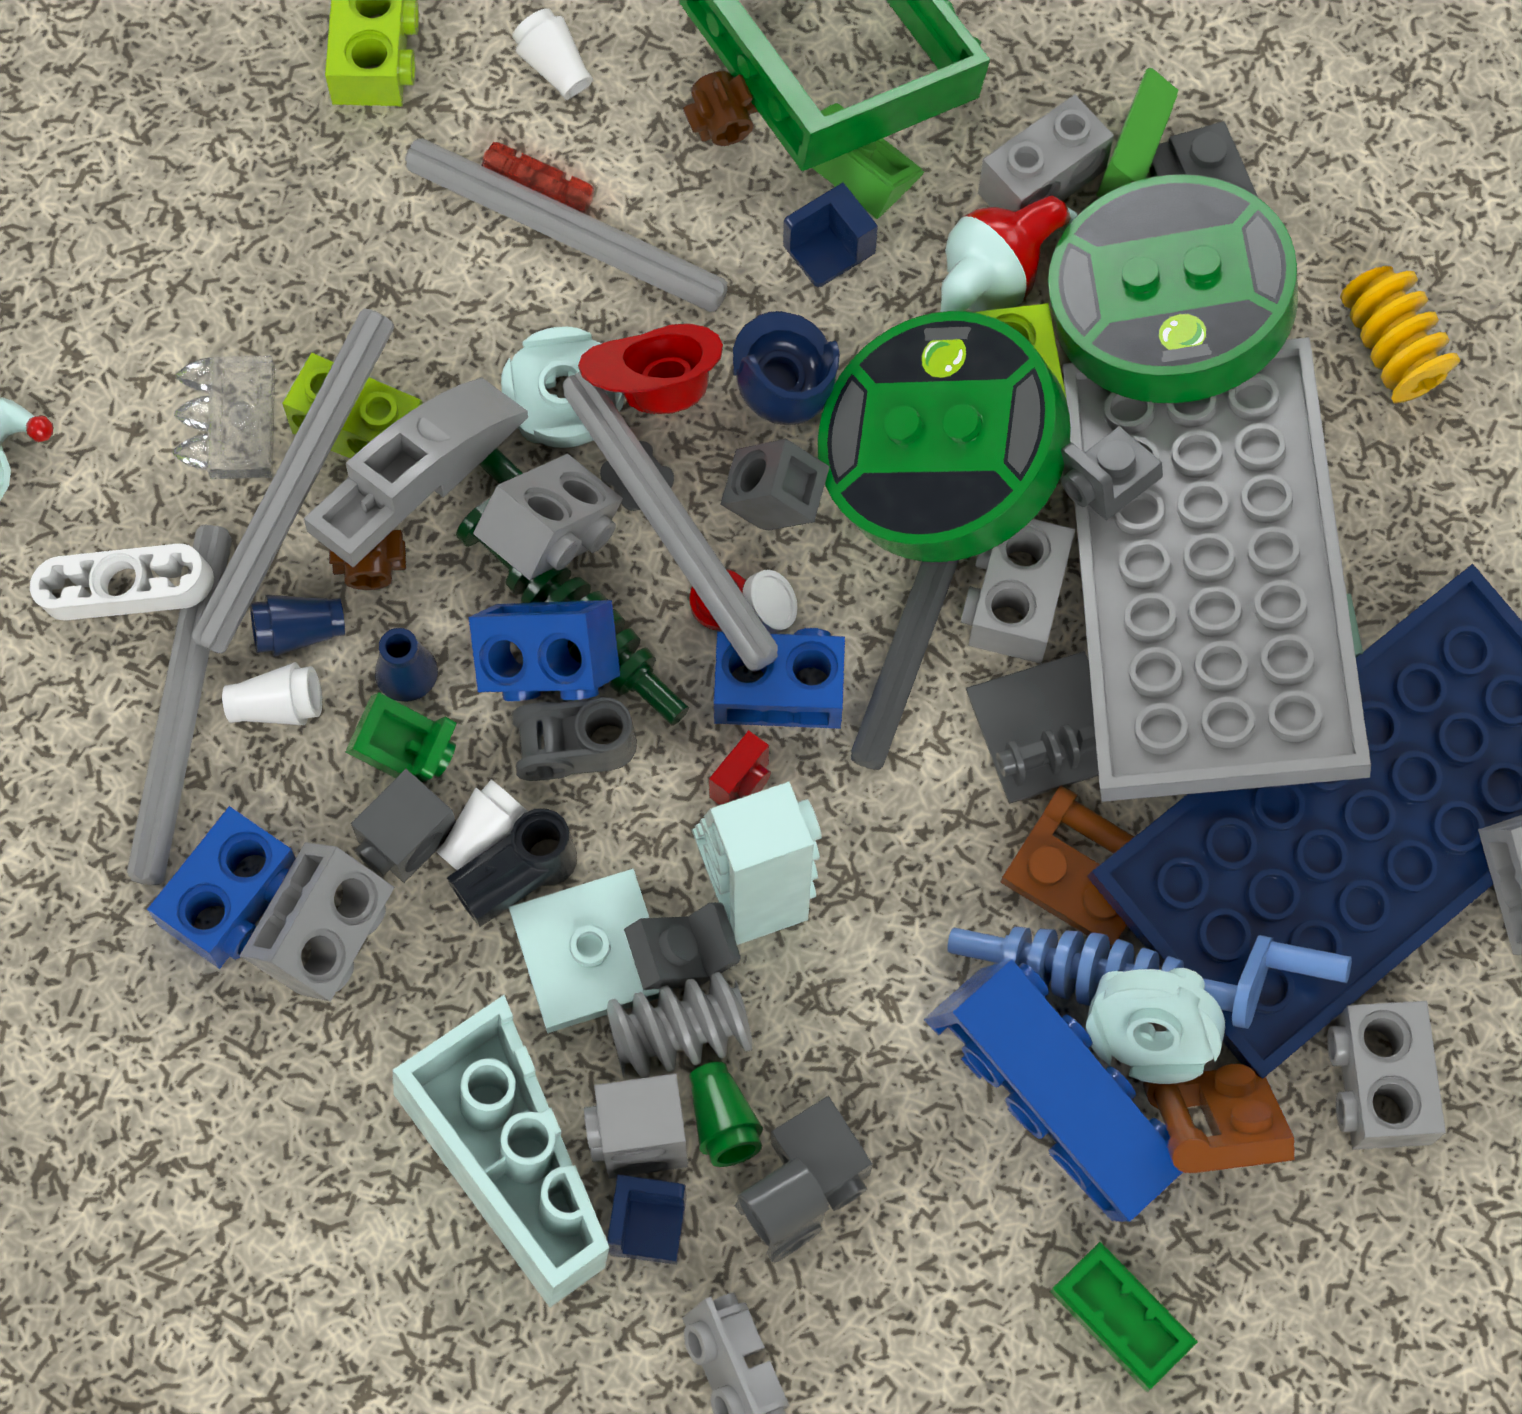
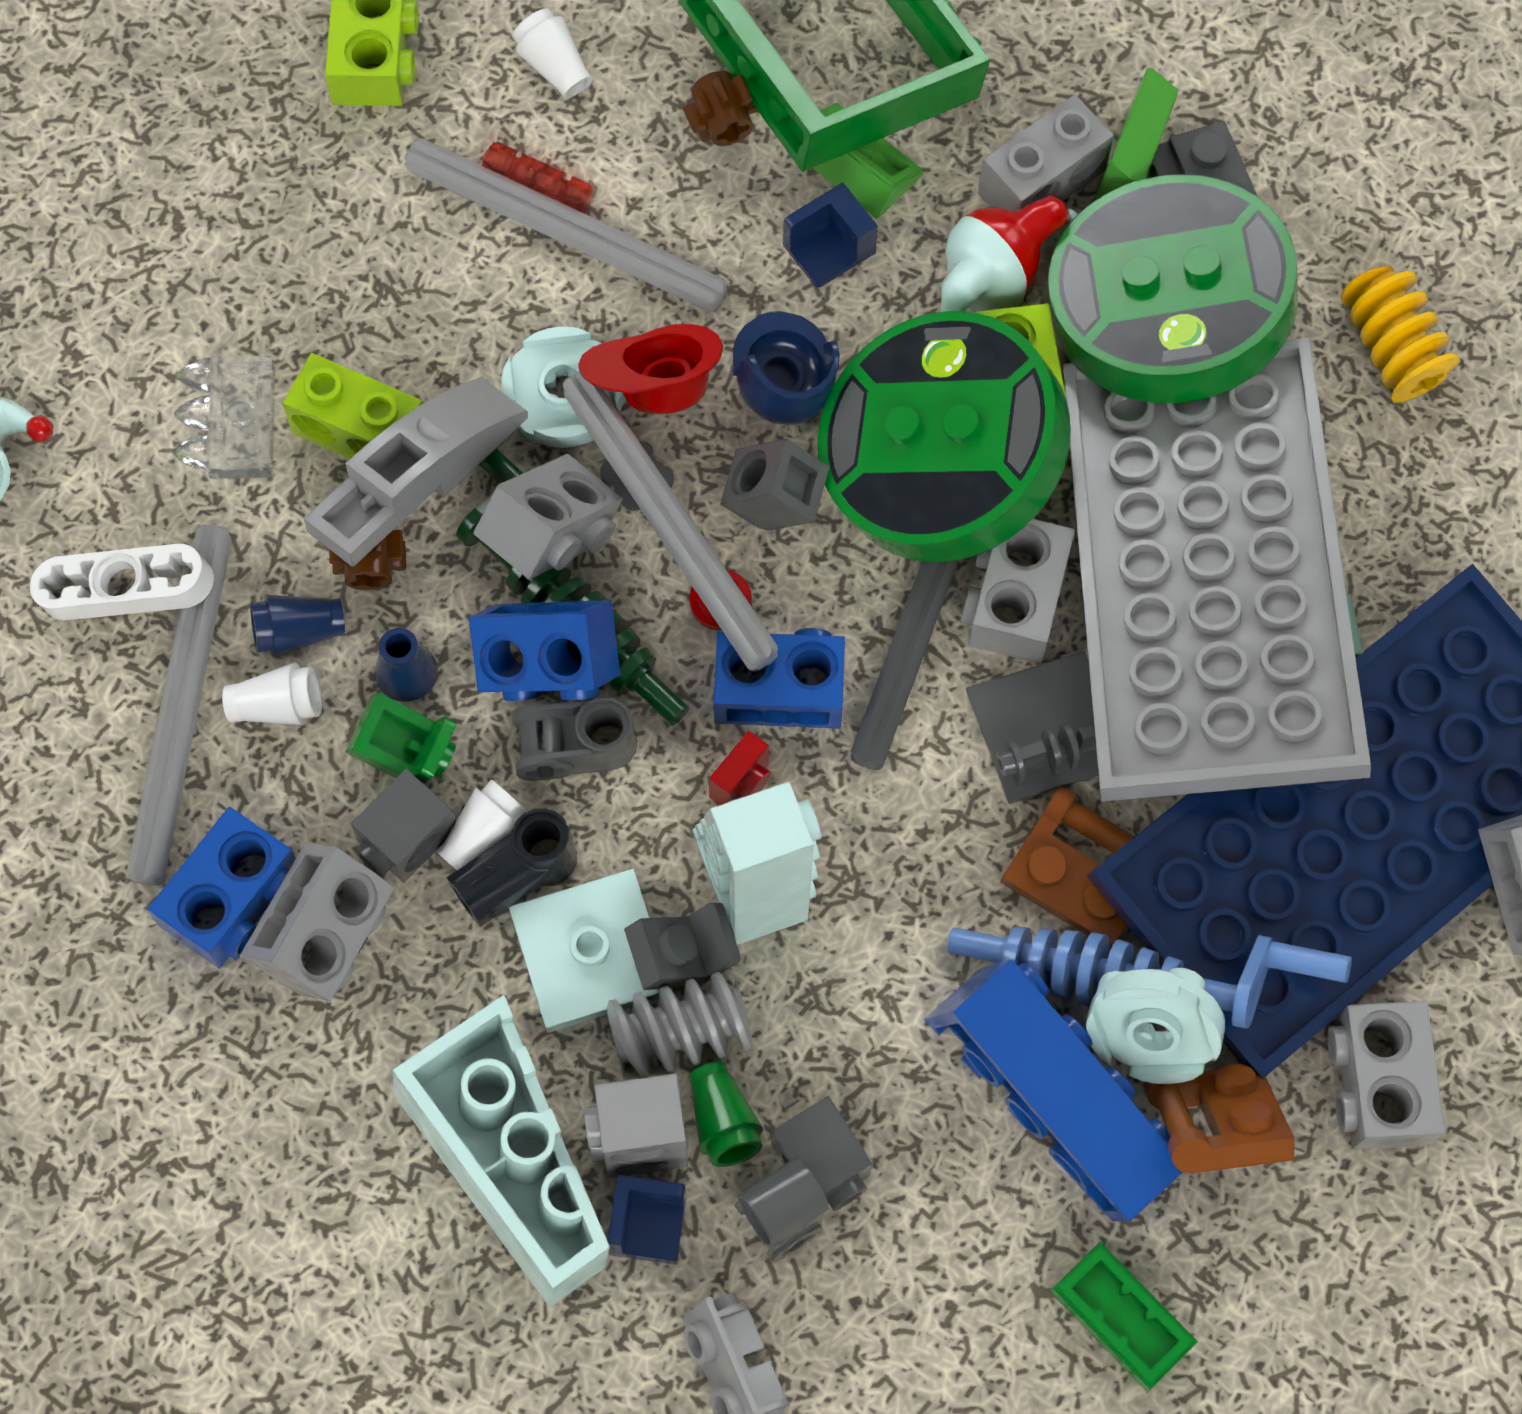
(293, 481): light grey axle -> none
(771, 599): white piece -> none
(1109, 472): dark grey bracket -> none

